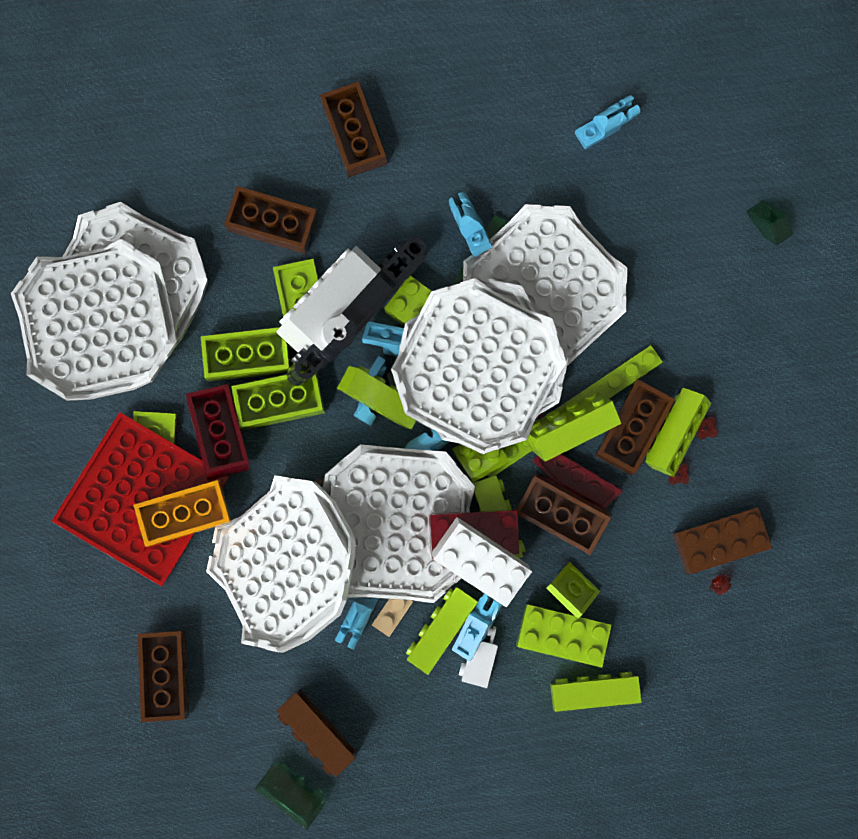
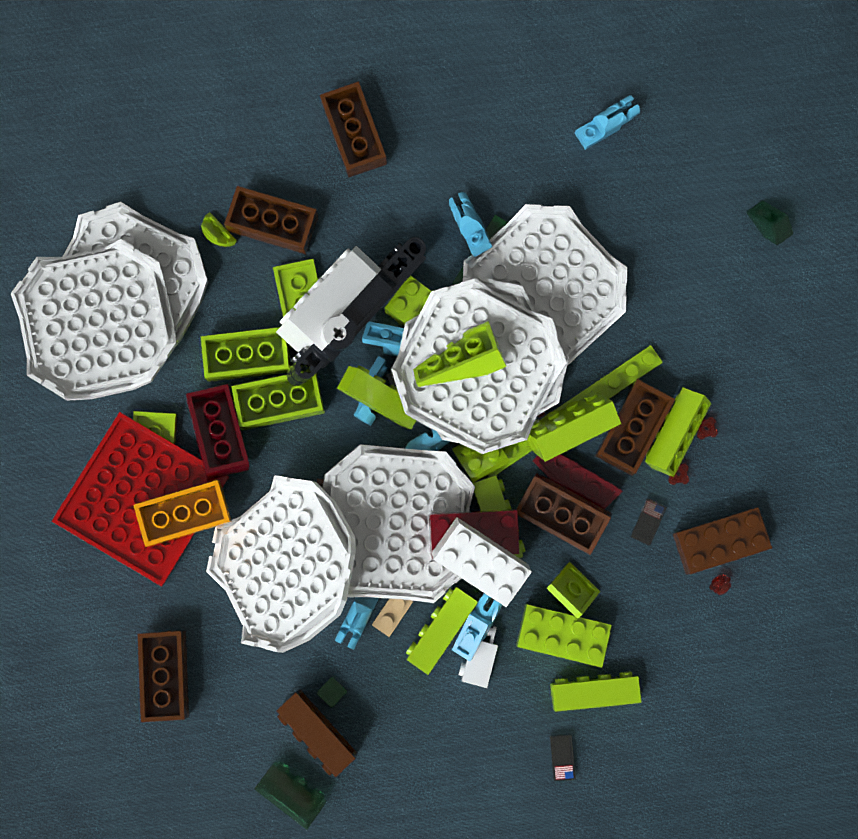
(216, 232): none -> lime plate
(331, 692): none -> dark green slope
(469, 357): none -> lime wedge
(562, 757): none -> clear smoke tile
(648, 522): none -> clear smoke tile

